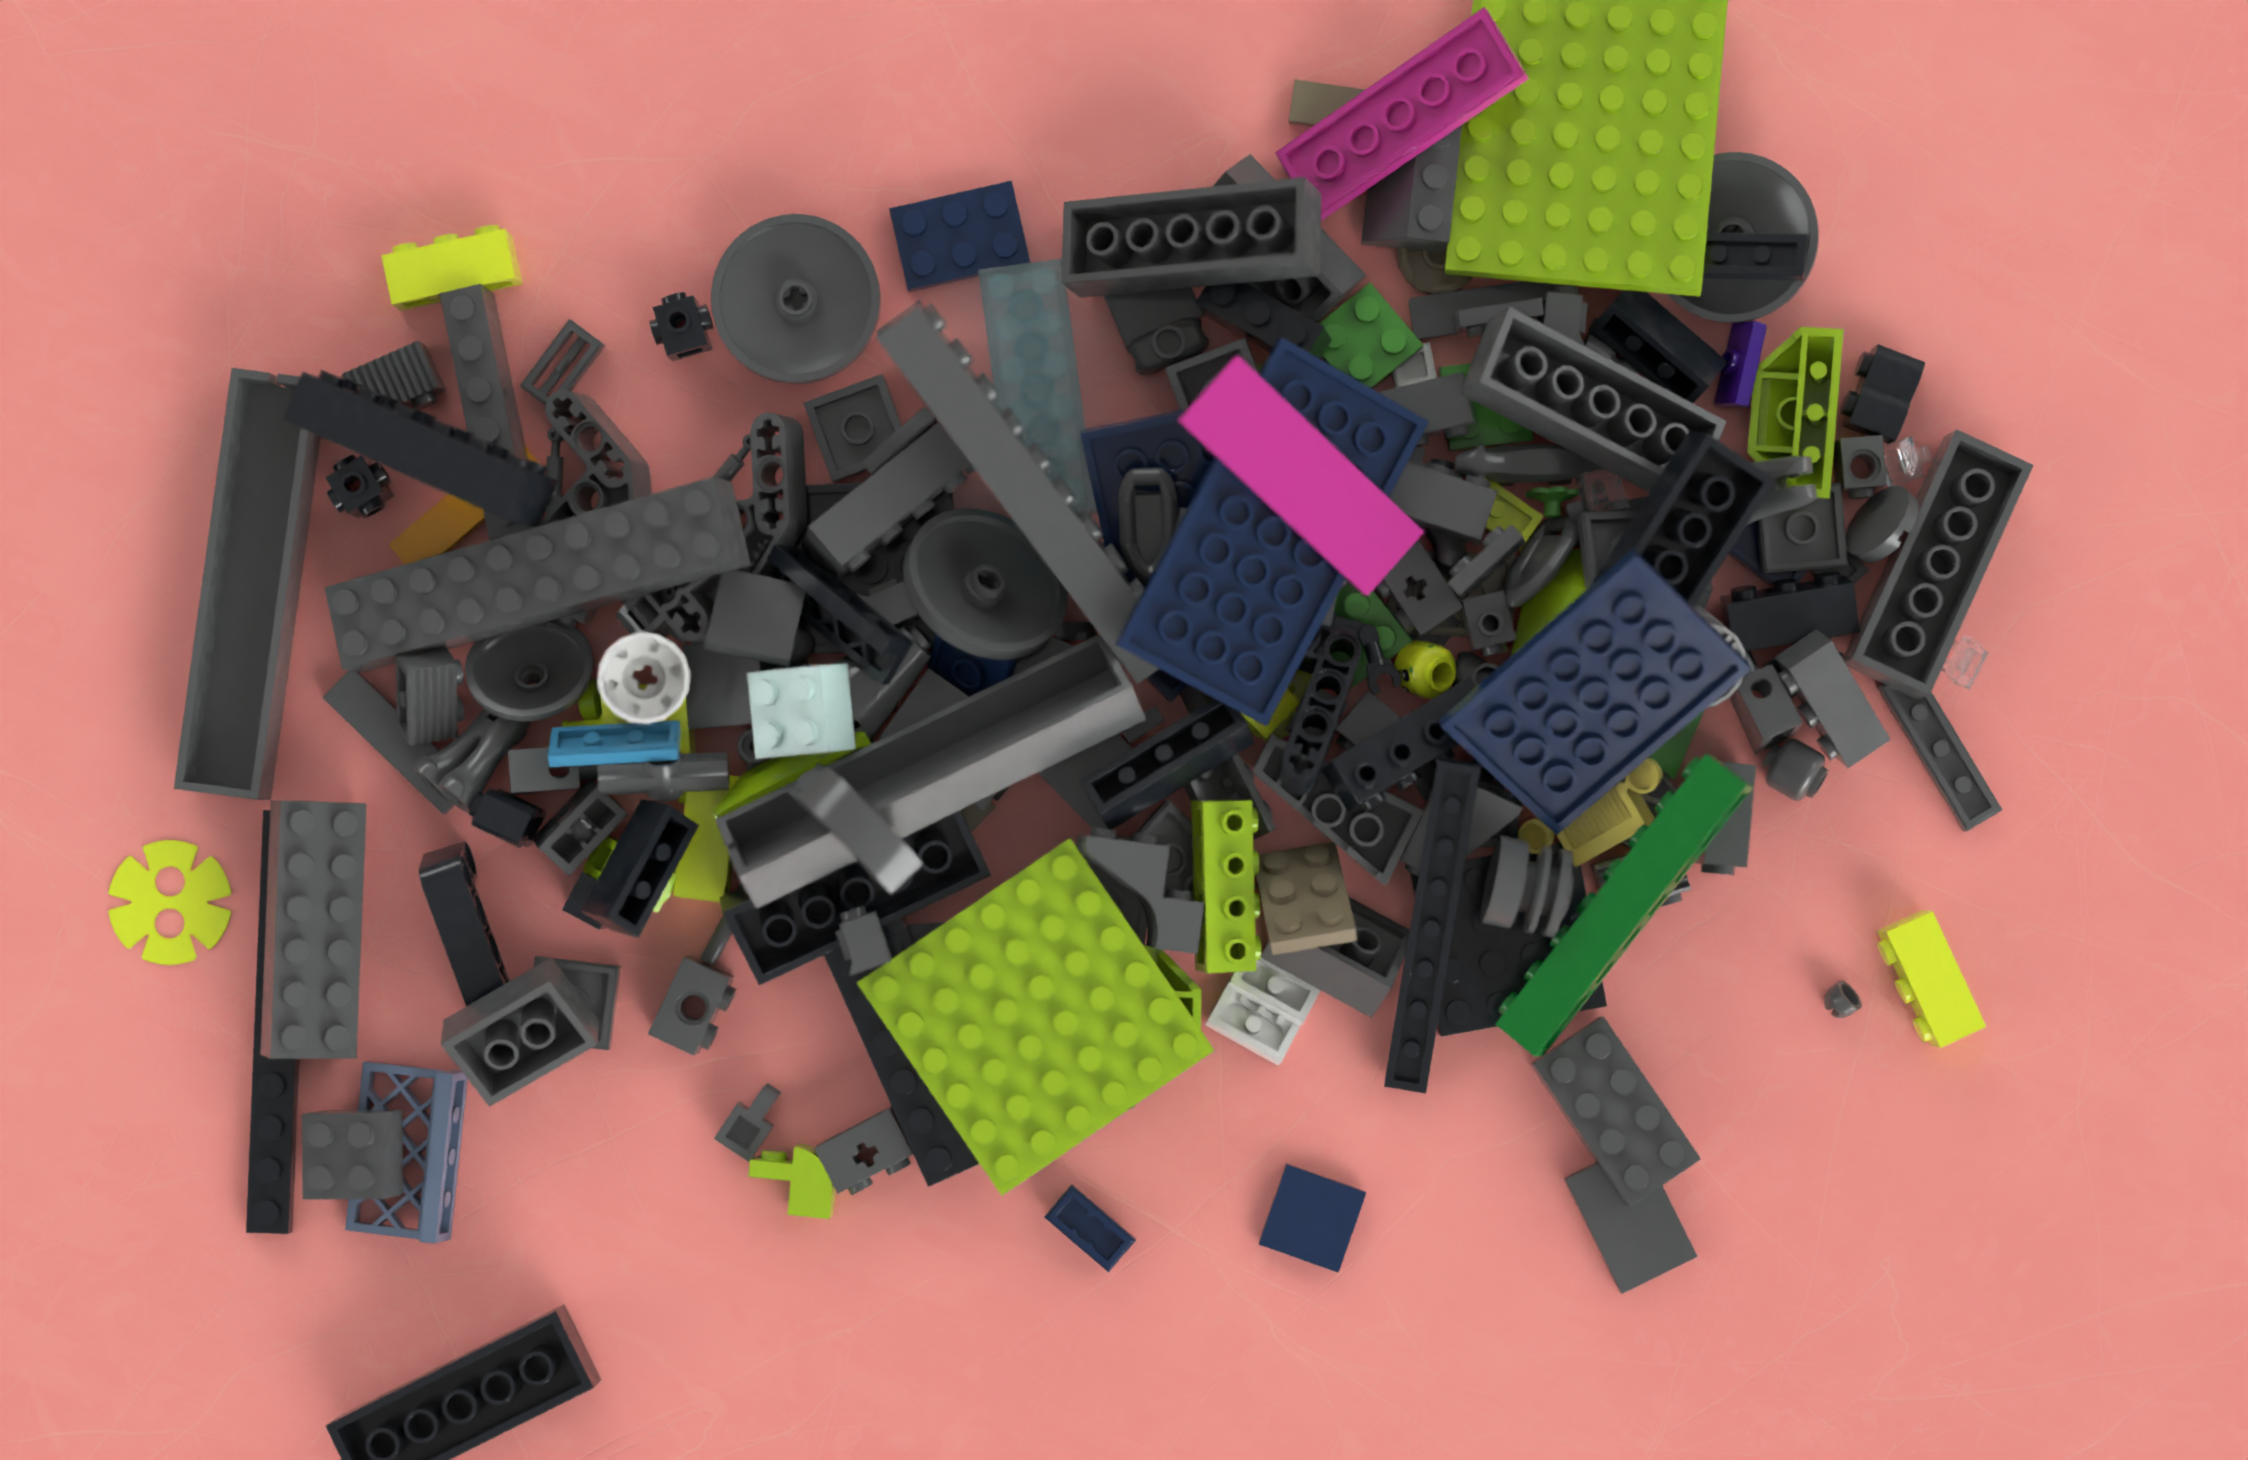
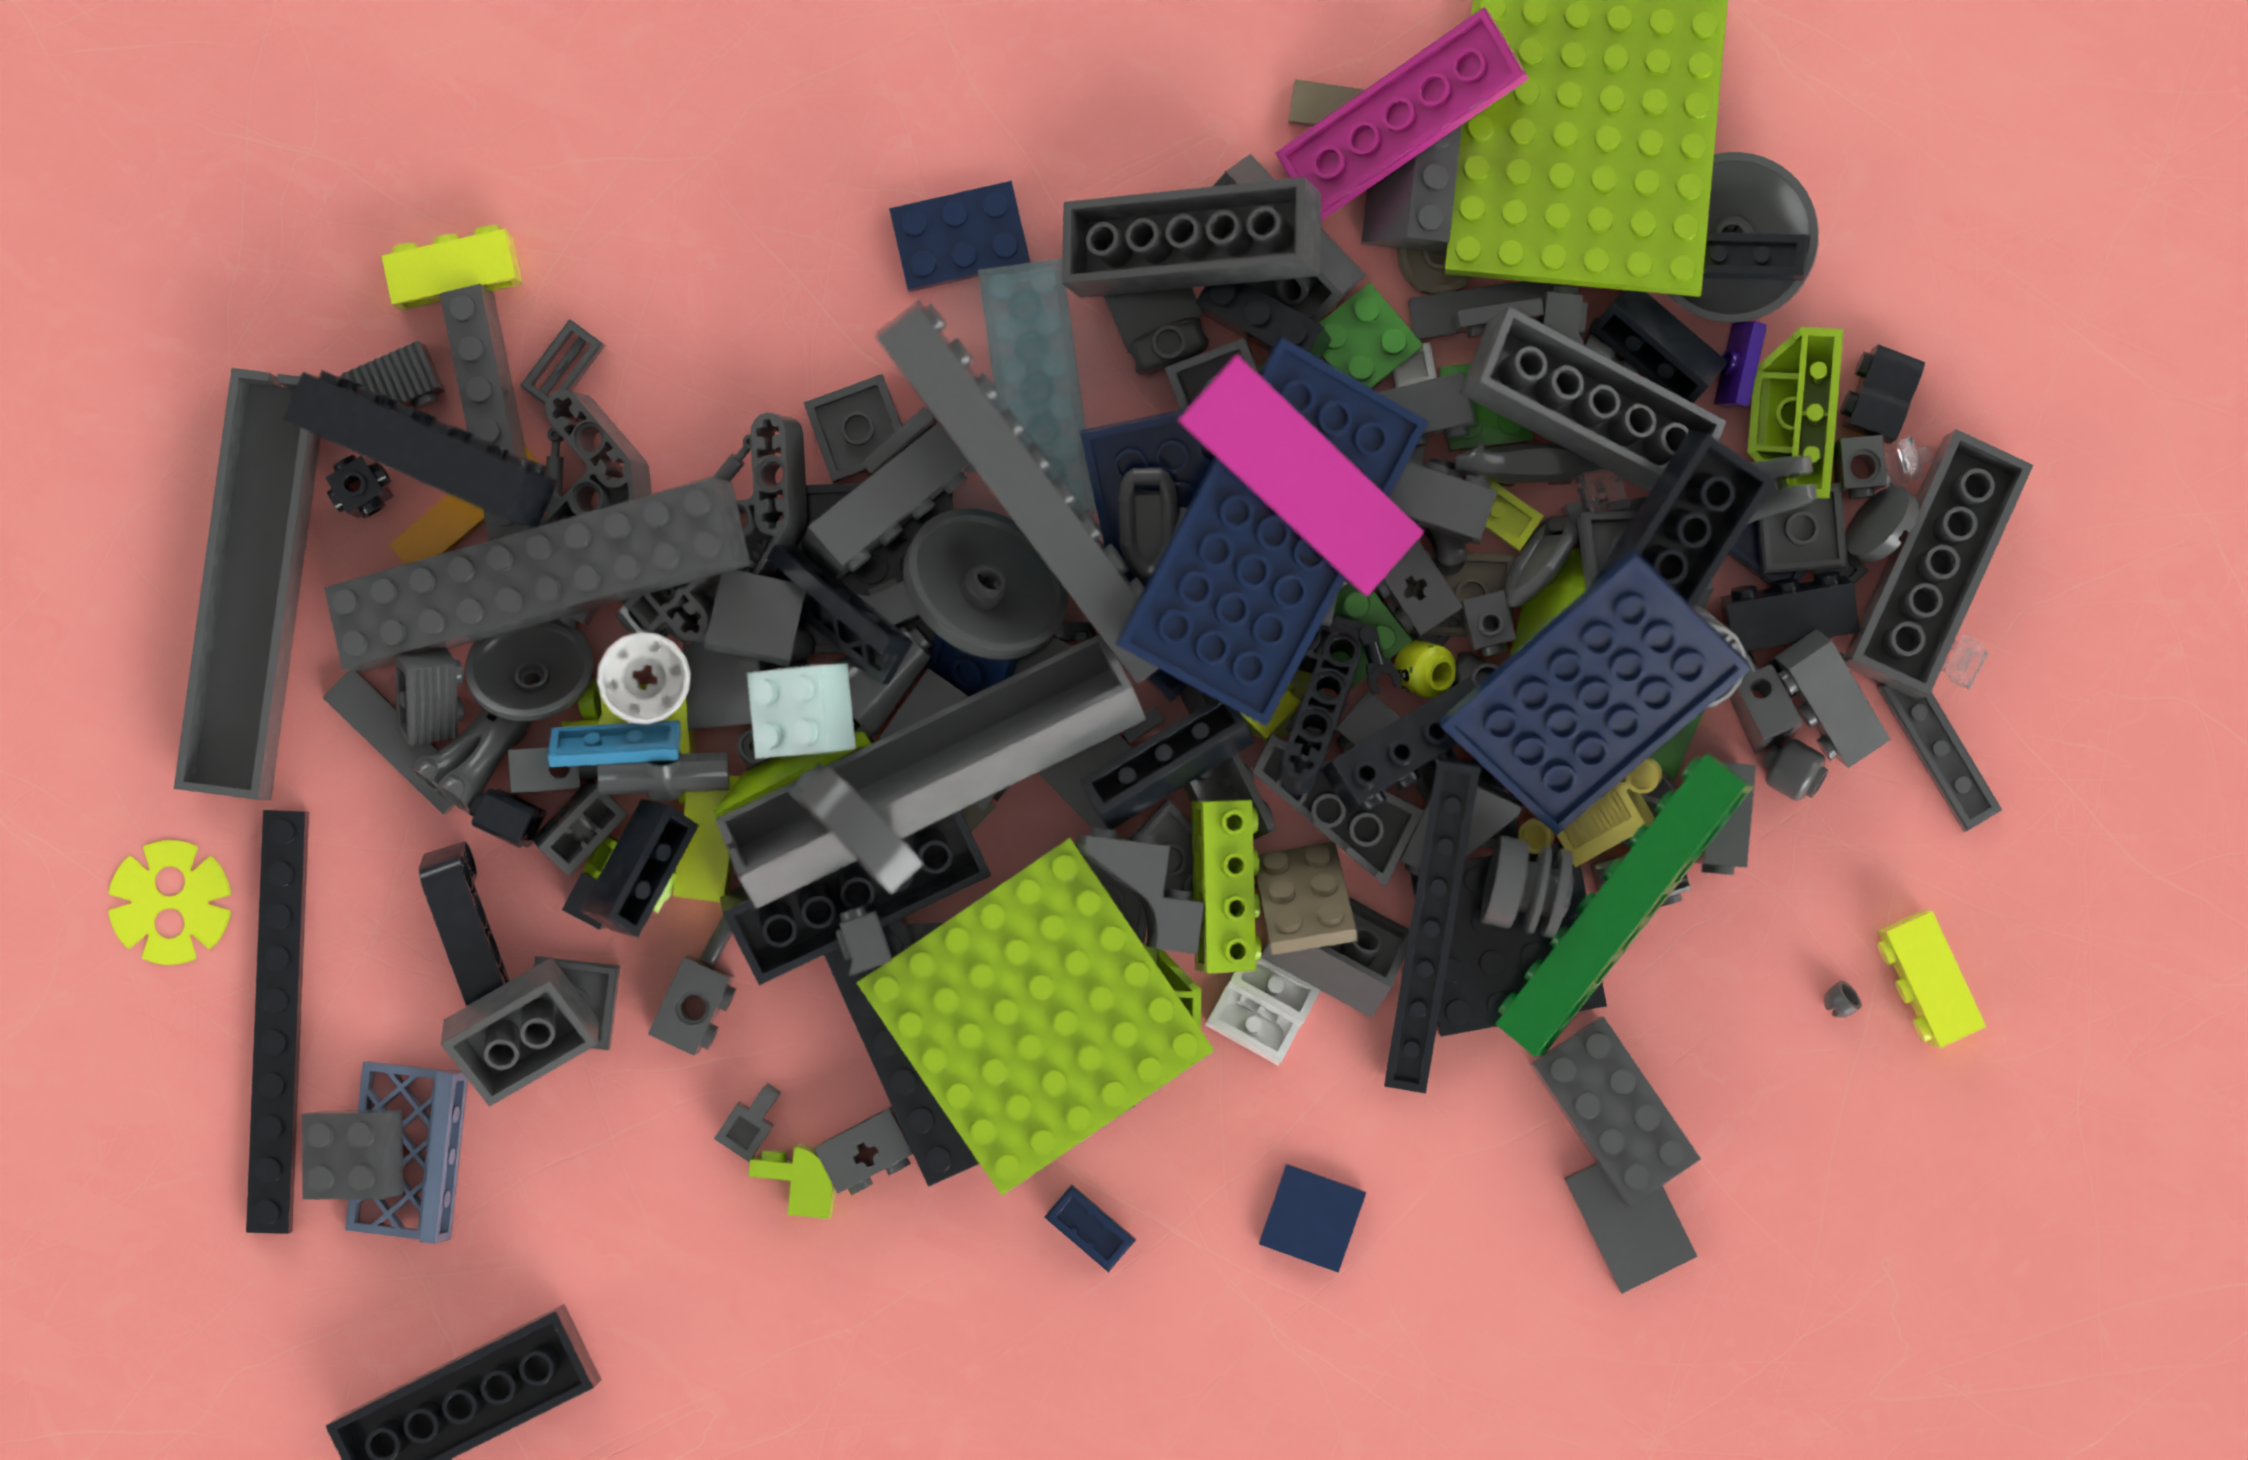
(313, 930): dark grey brick -> none
(689, 339): black brick -> none
(796, 299): dark grey dish -> none
(1471, 572): dark grey plate -> none
(1552, 498): bright green plant -> none

